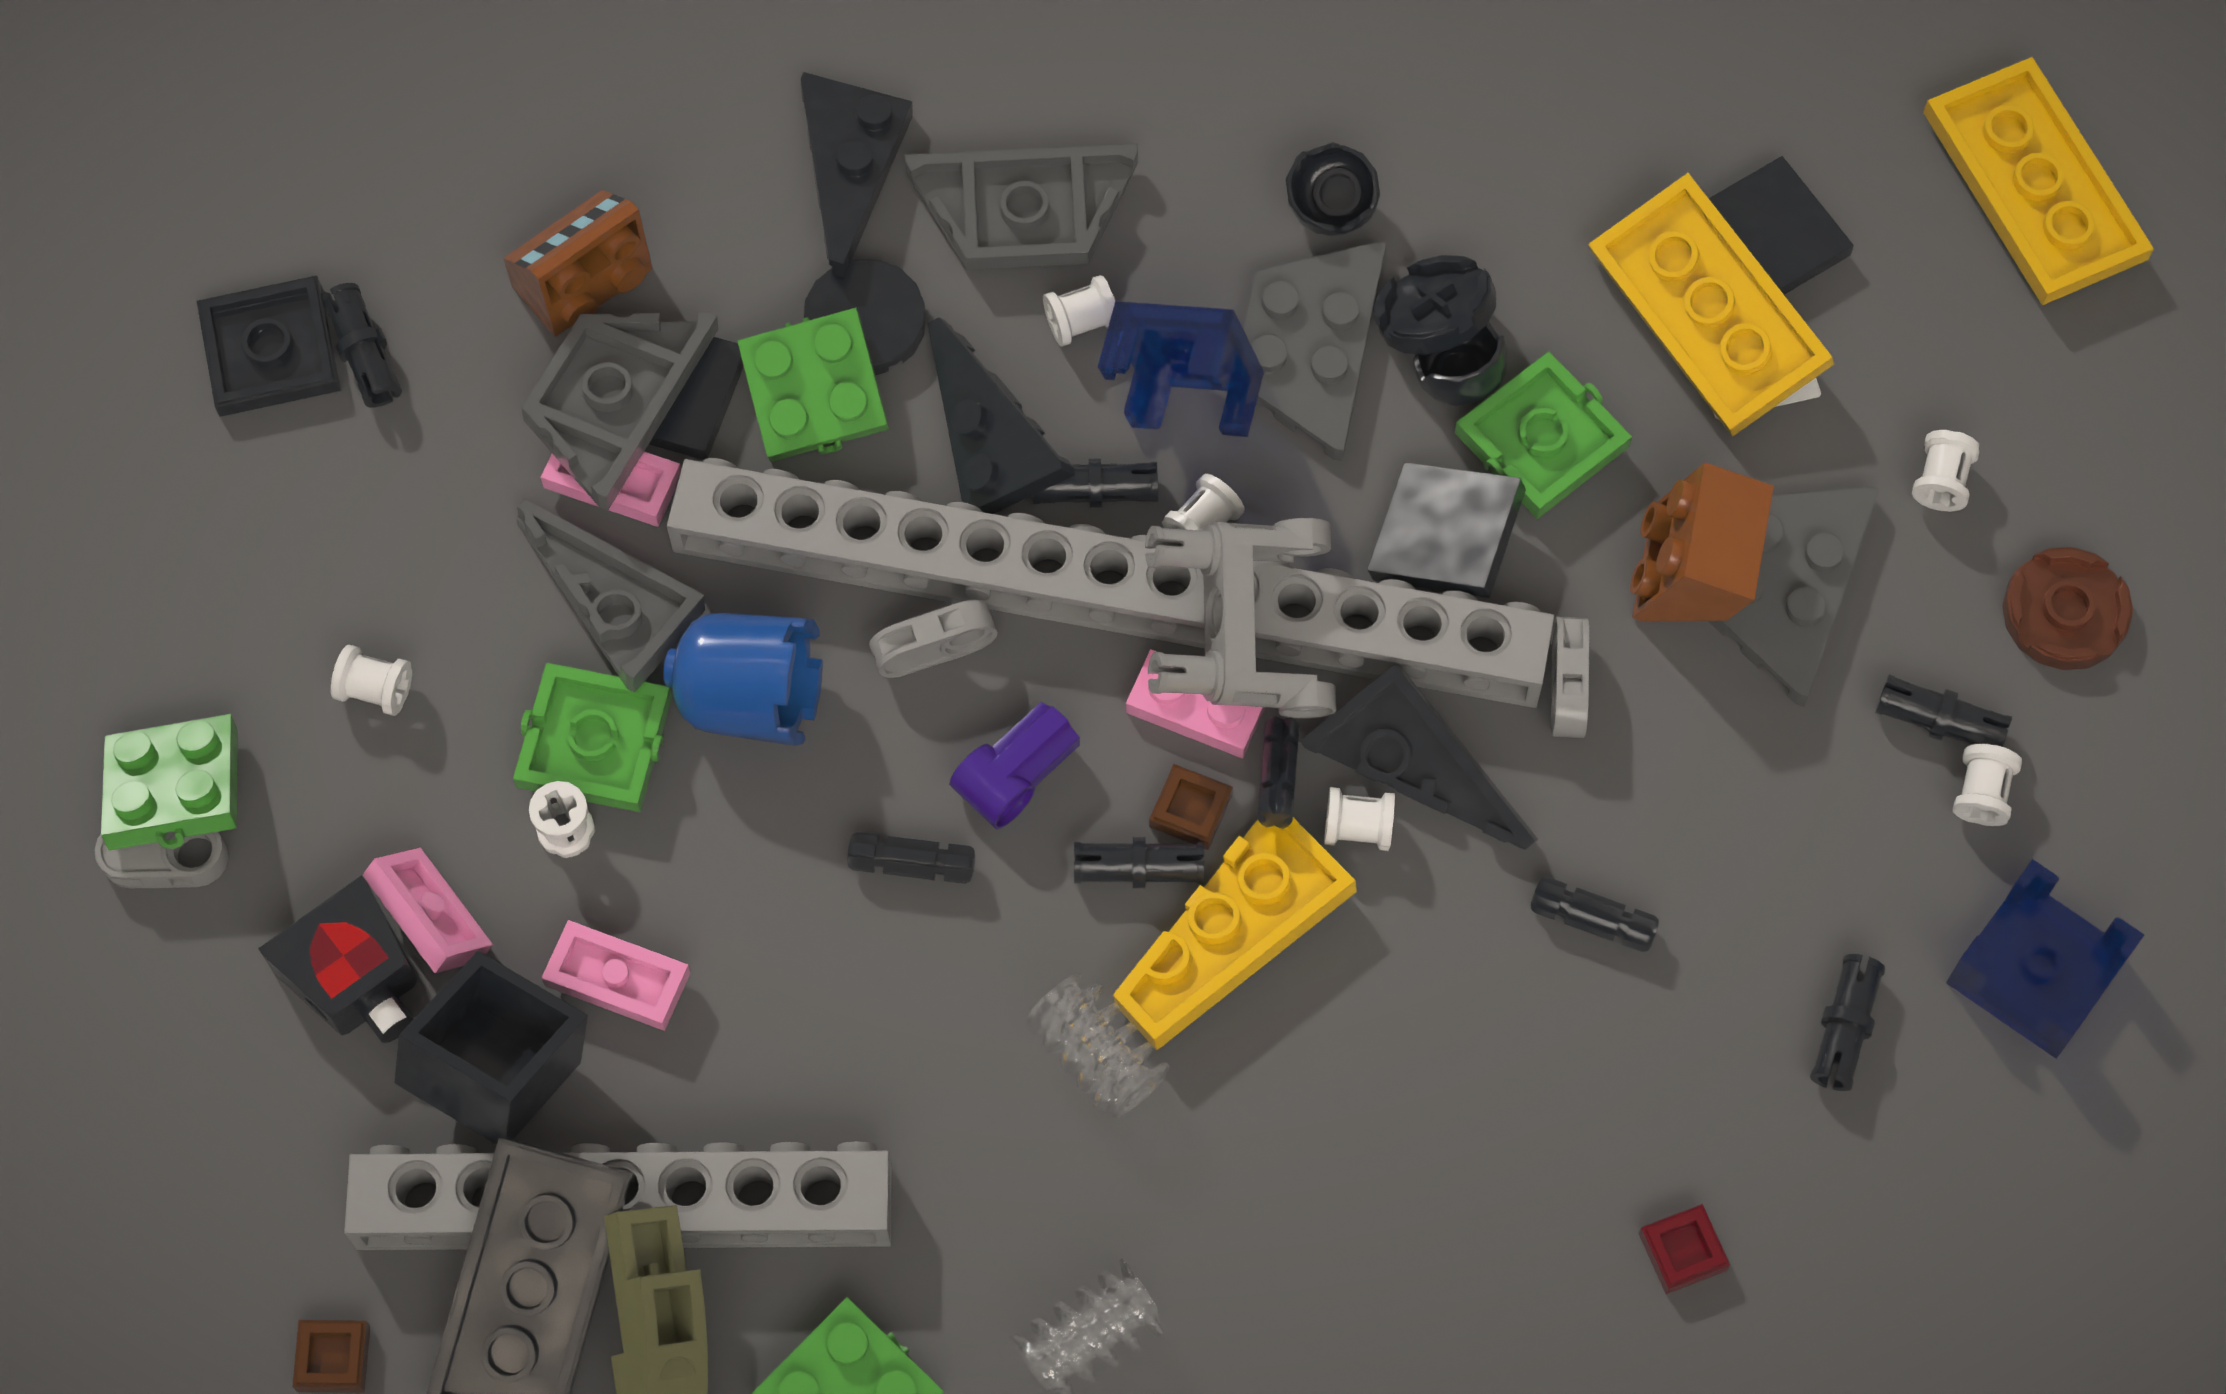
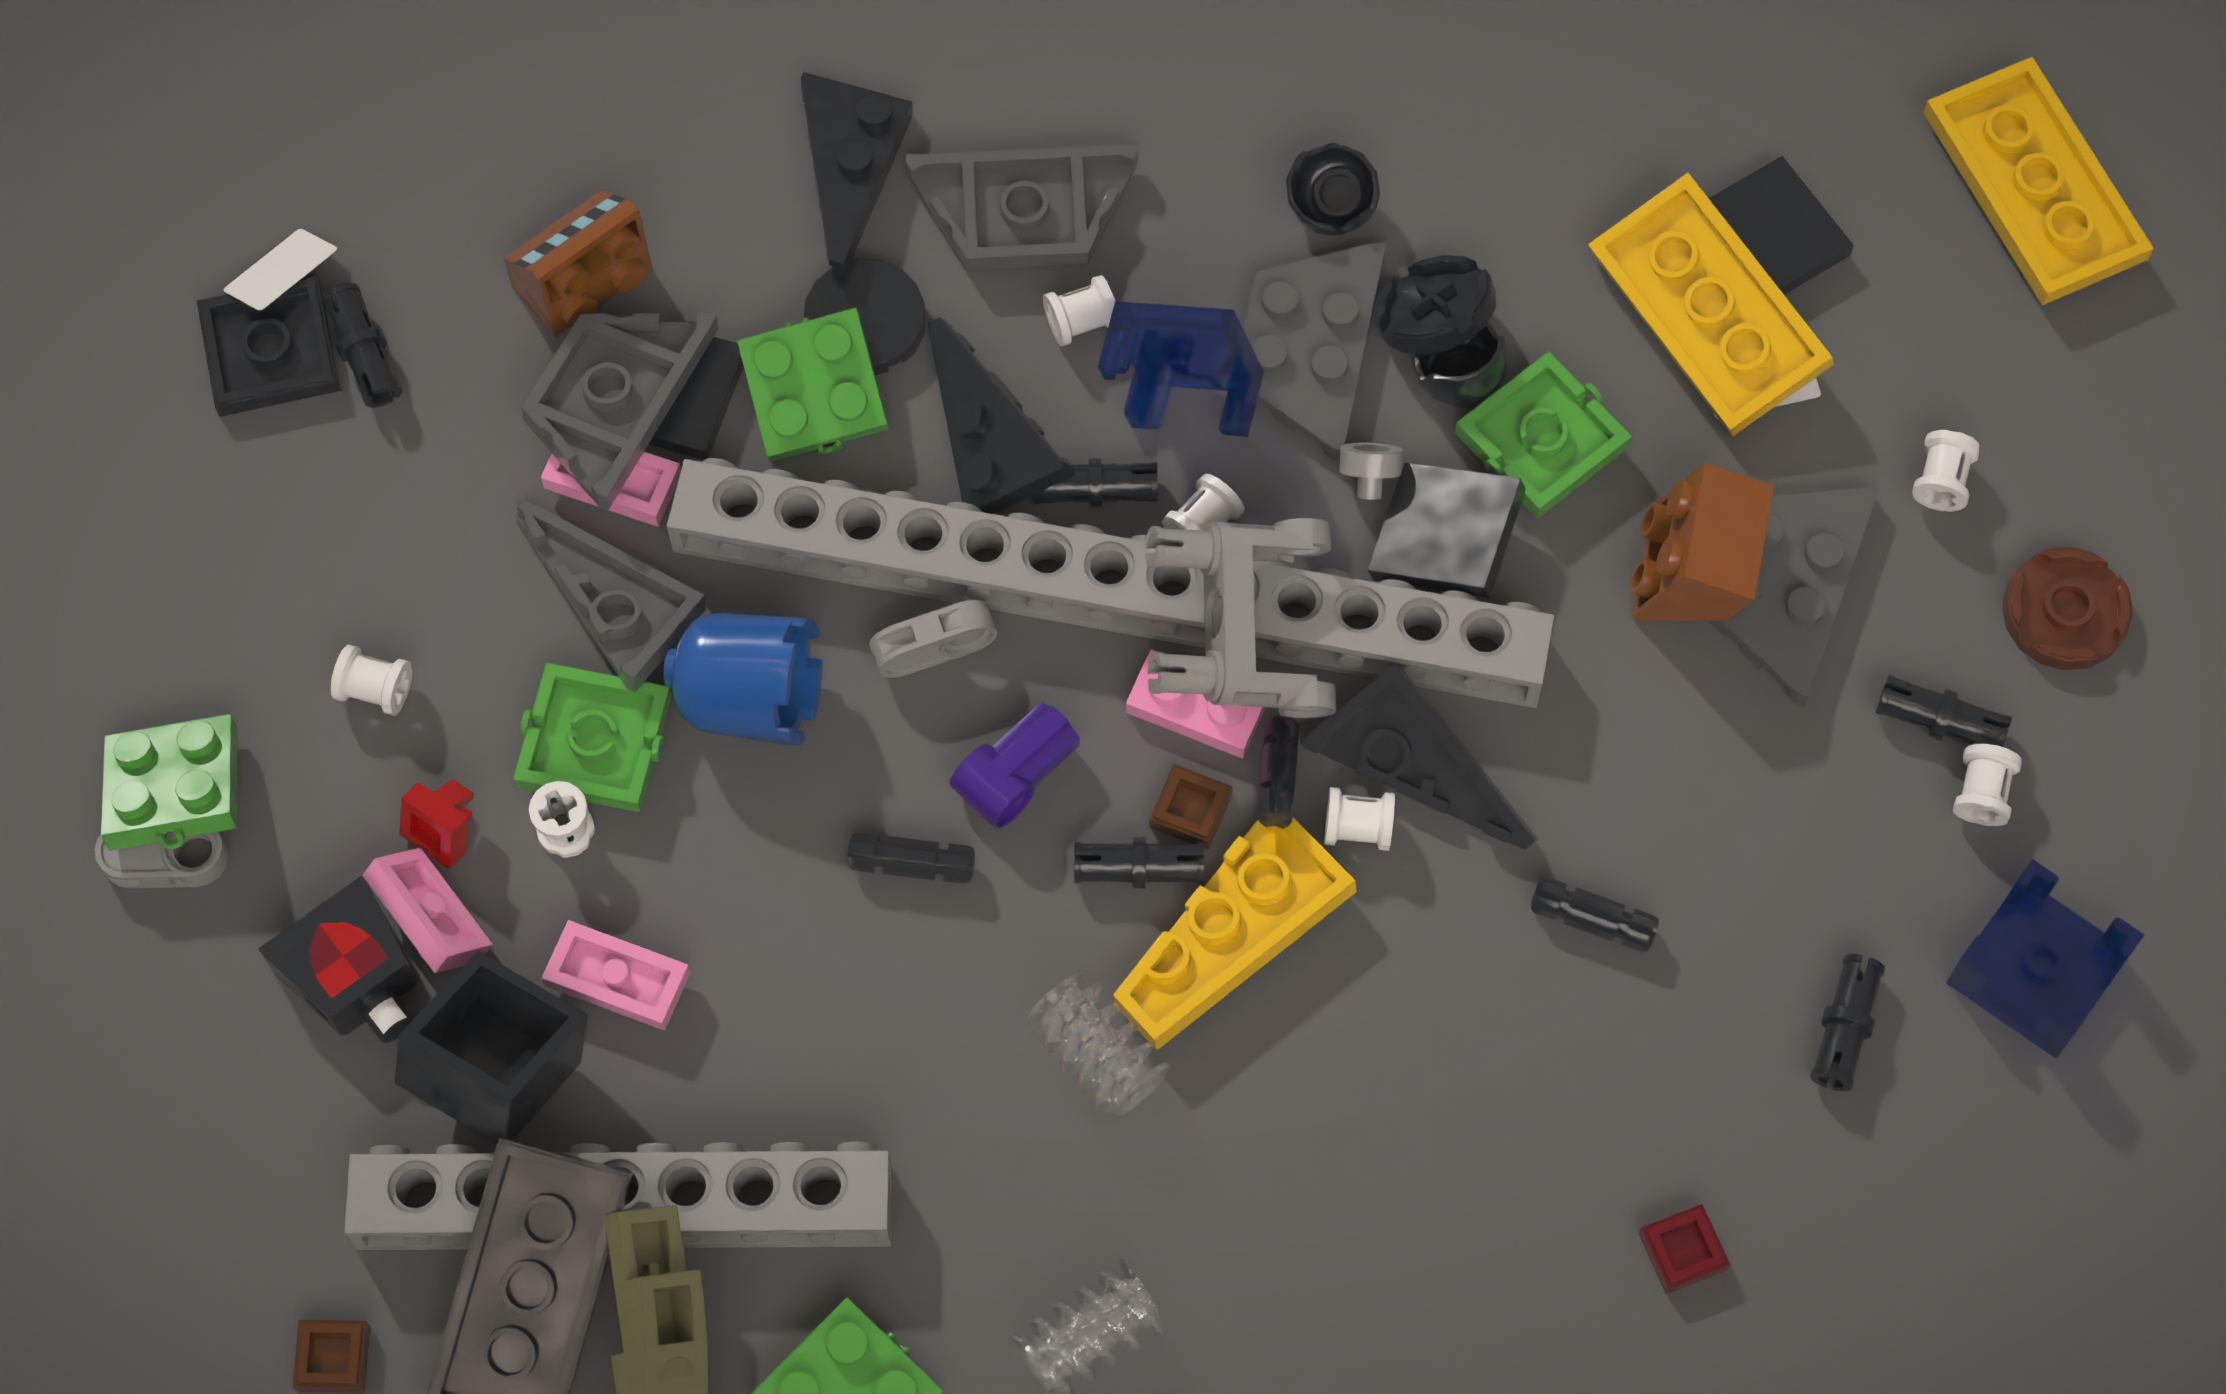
(280, 269): none -> white sticker
(437, 820): none -> red tile
(1371, 465): none -> light grey tile
(1570, 677): light grey piece -> none

